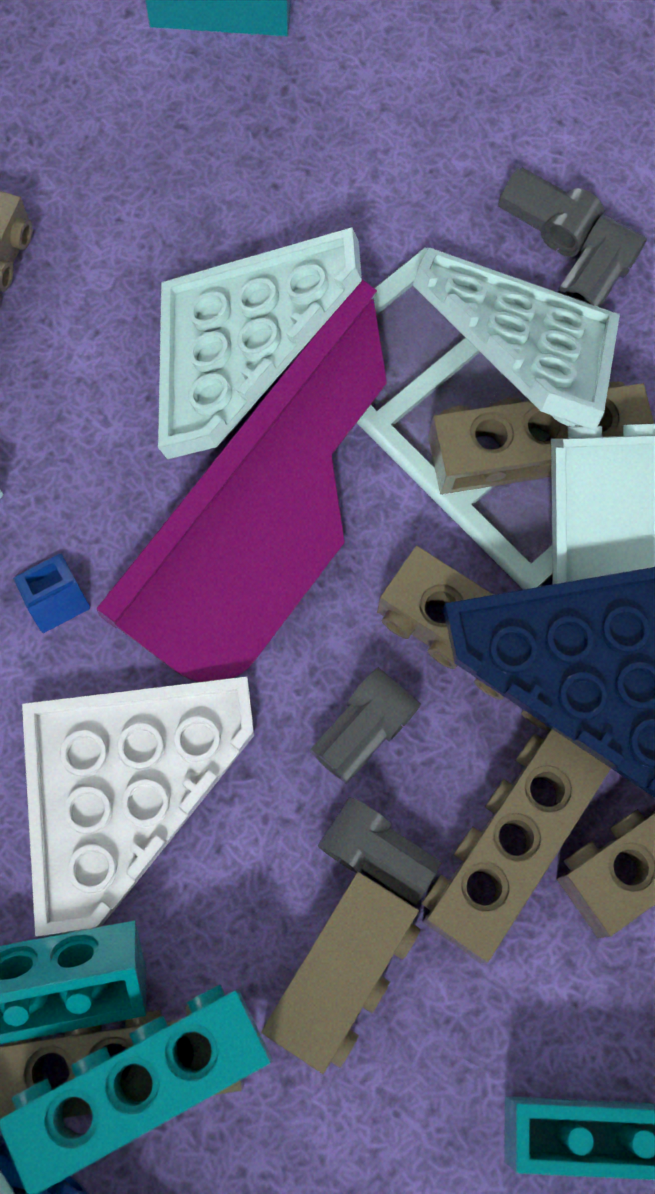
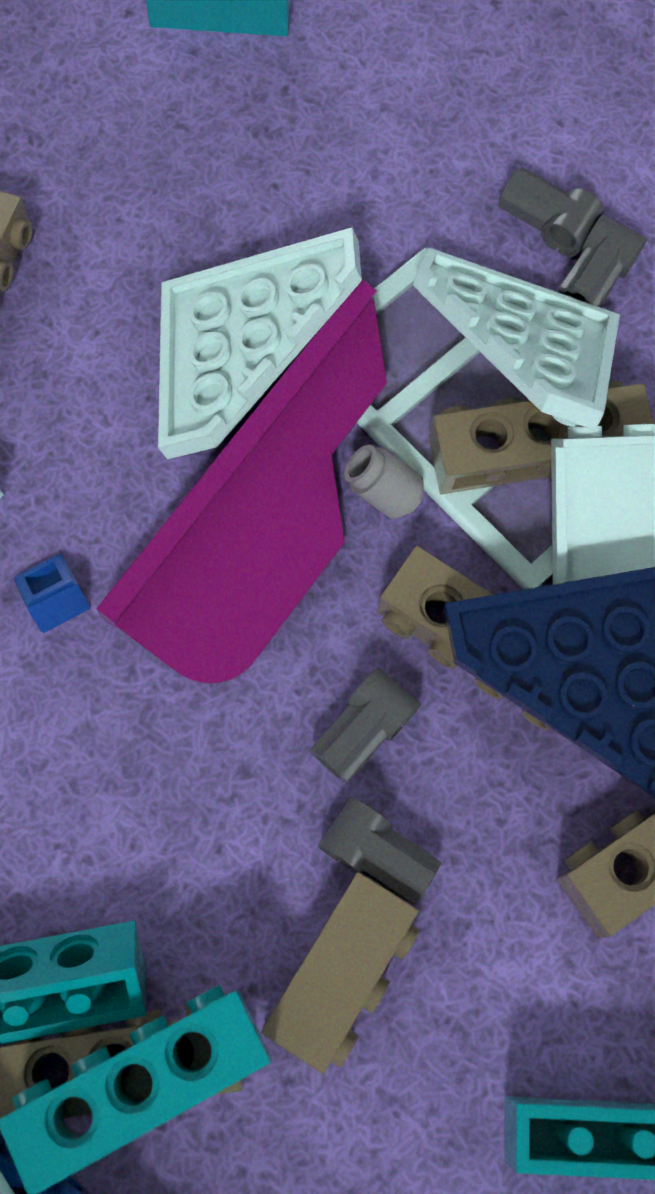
(116, 784): white plate -> none
(384, 481): none -> light grey brick
(482, 928): dark tan brick -> none

